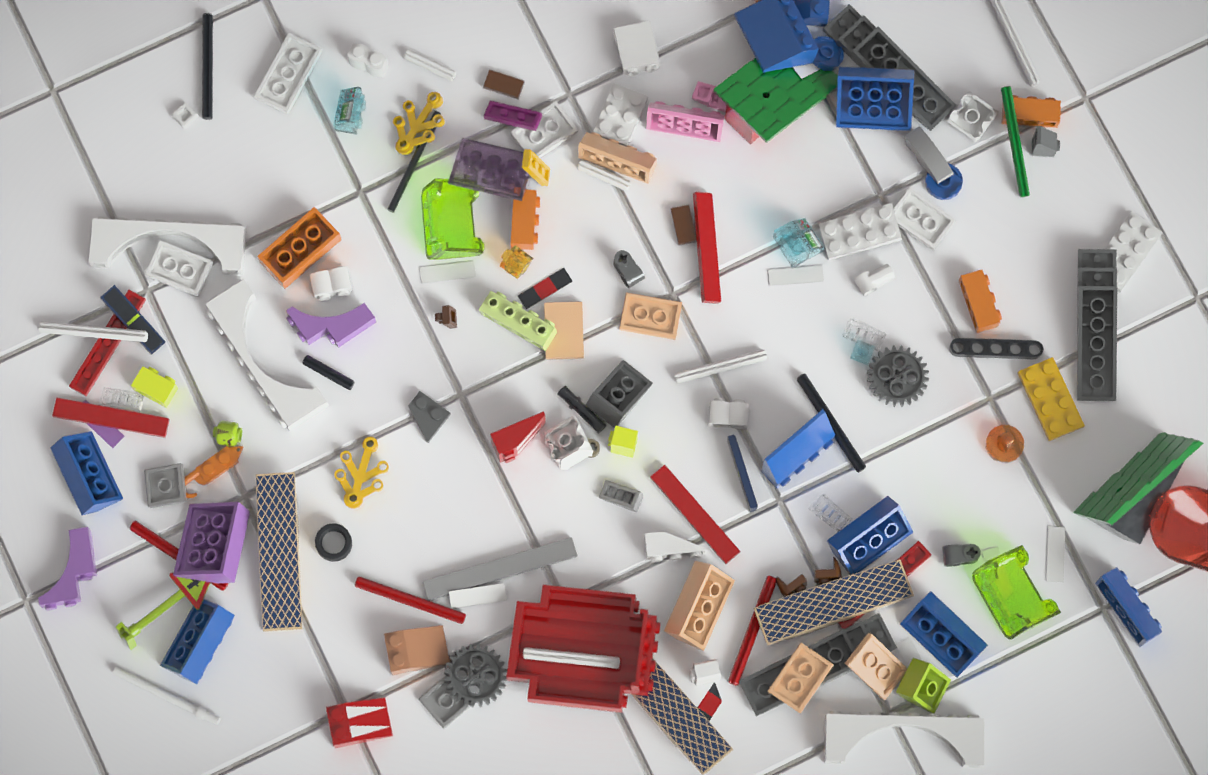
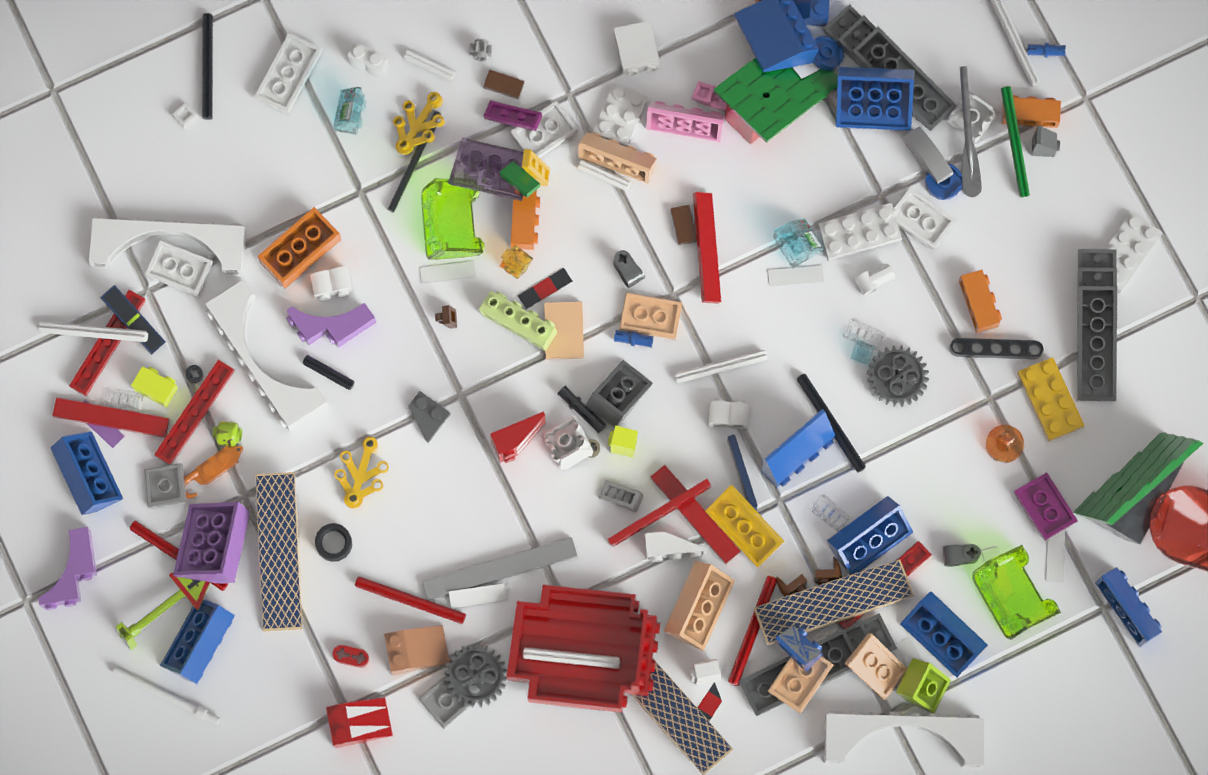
(188, 374): none -> black bush
(194, 412): none -> red plate
(349, 660): none -> red beam
(480, 50): none -> light grey gear
(519, 179): none -> green tile
(633, 338): none -> blue pin
(659, 513): none -> red tile
(744, 526): none -> yellow plate
(799, 647): none -> blue slope
(970, 166): none -> flat silver piece
(1045, 506): none -> magenta plate
(1046, 50): none -> blue pin

